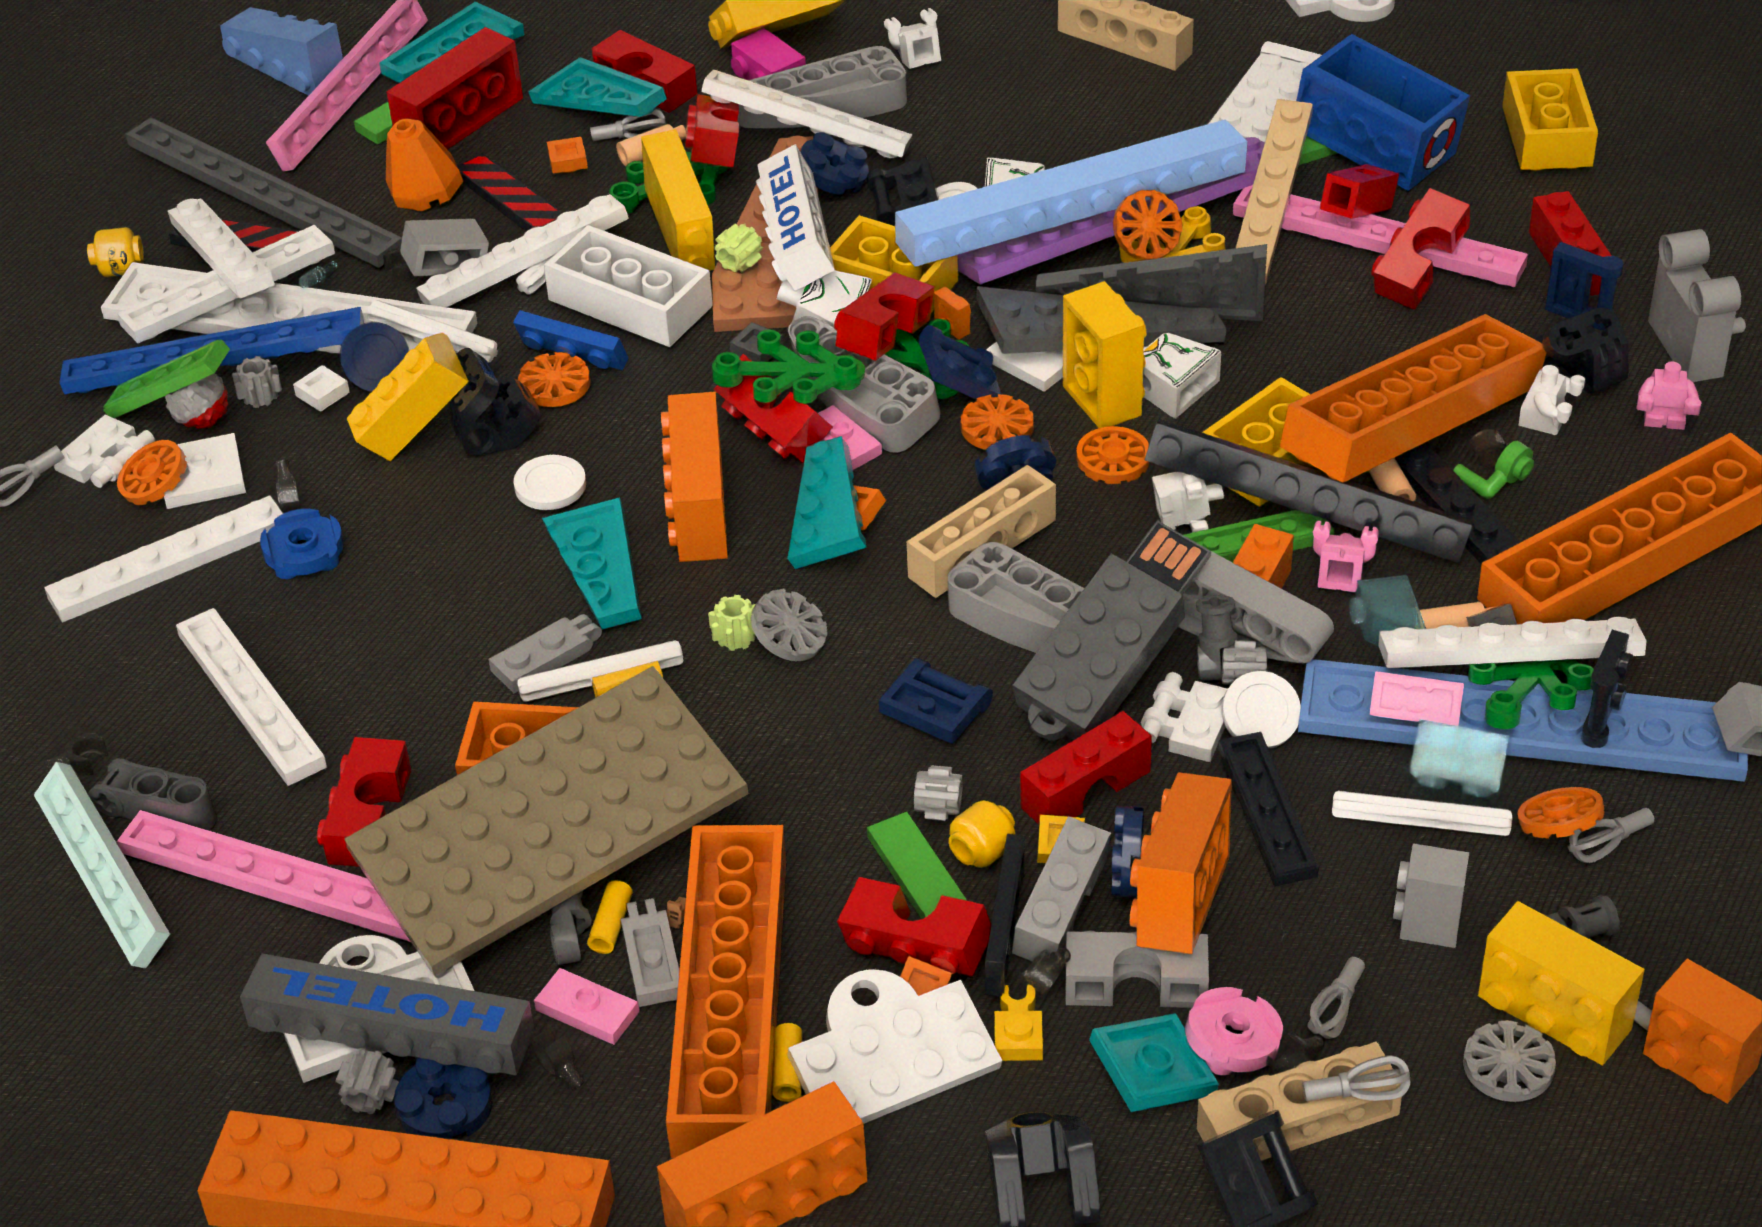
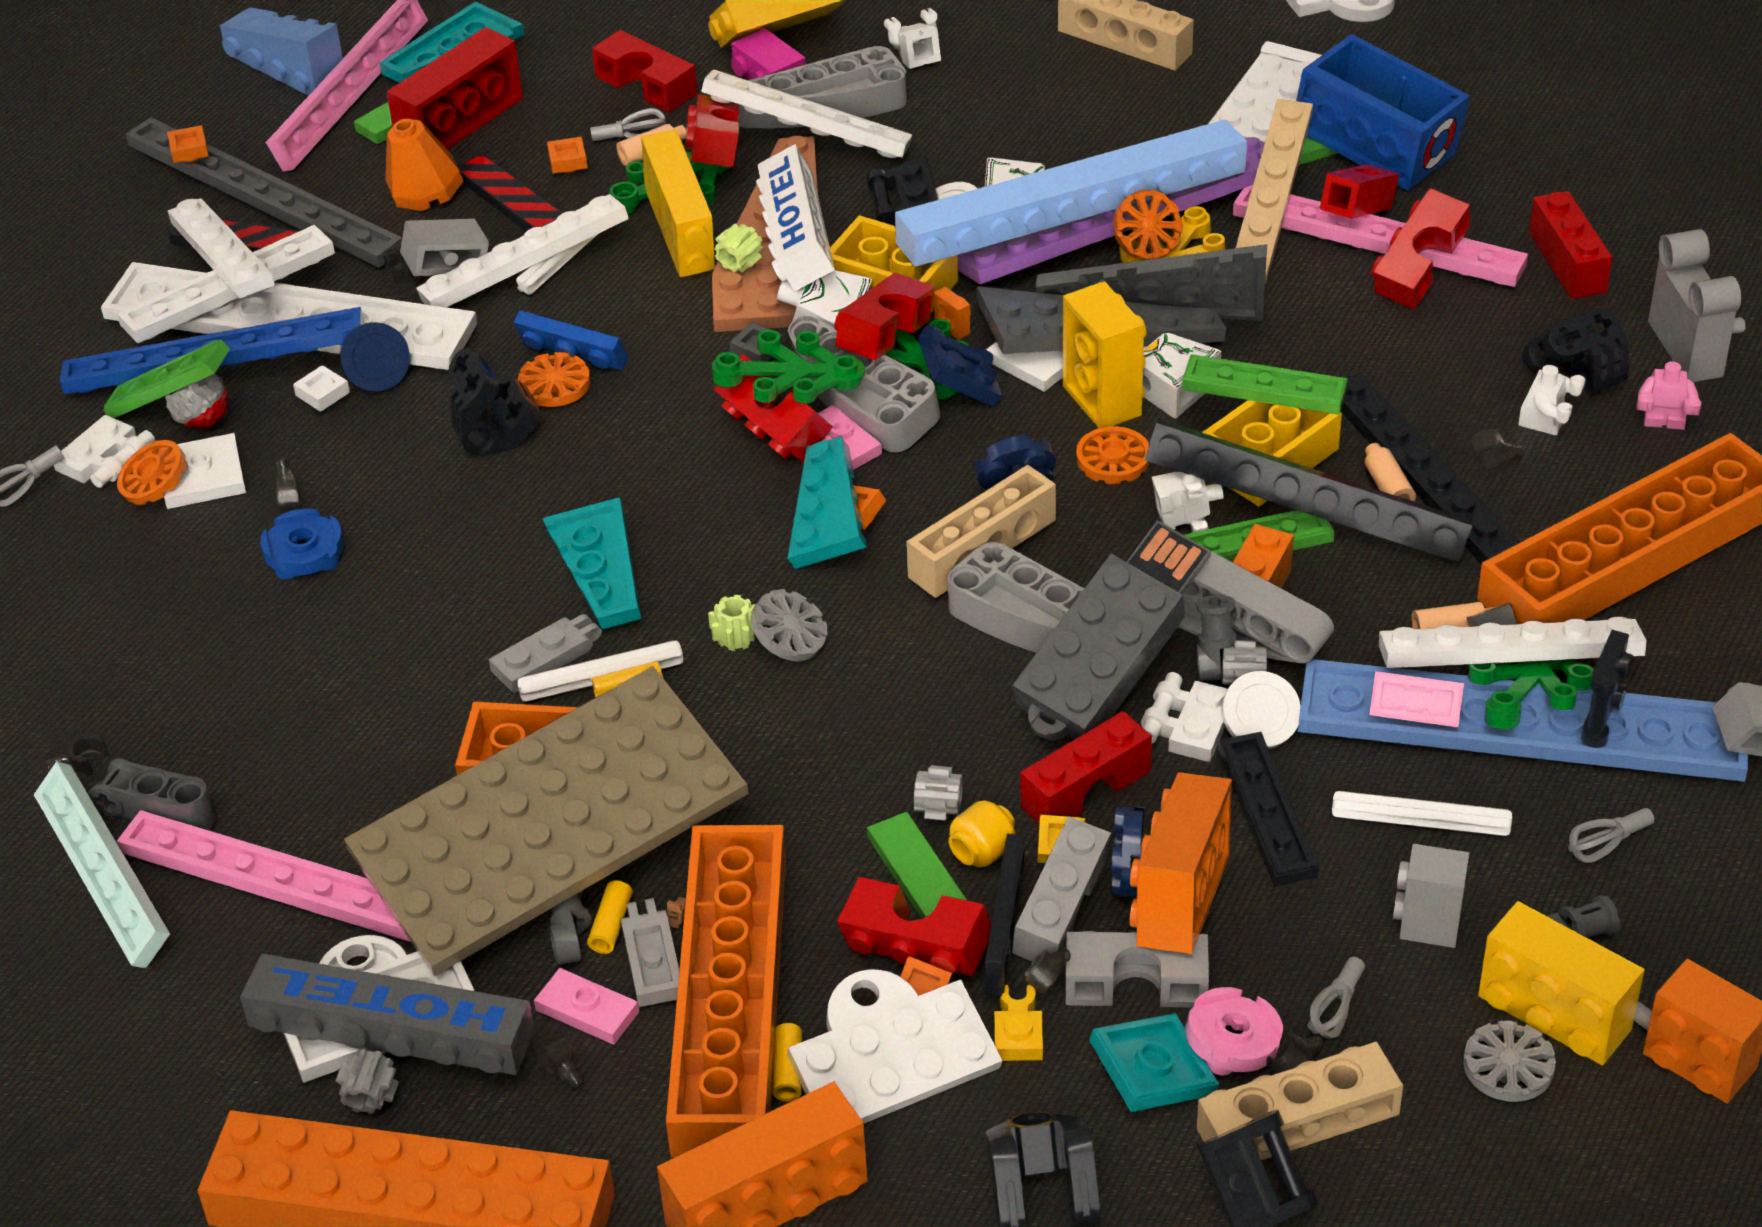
(115, 251): yellow head -> none
(162, 559): white plate -> none
(187, 144): none -> orange plate
(251, 697): white plate -> none
(257, 382): light grey gear -> none
(316, 275): clear light blue piece -> none
(369, 774): red arch -> none
(408, 397): yellow slope -> none
(422, 327): white axle -> none
(427, 1080): dark blue plate -> none
(549, 482): white piece -> none
(599, 89): teal wing -> none
(628, 285): white brick -> none
(694, 477): orange brick -> none
(835, 164): dark blue plate -> none
(934, 701): dark blue plate -> none
(995, 423): orange wheel -> none
(1264, 384): none -> bright green tile
(1342, 556): bright pink piece -> none
(1350, 1083): light grey piece -> none
(1384, 606): clear light blue slope -> none
(1411, 397): orange brick -> none
(1459, 757): clear light blue brick -> none
(1512, 465): bright green plate -> none
(1549, 119): yellow brick -> none
(1561, 812): orange wheel -> none
(1572, 280): dark blue plate -> none

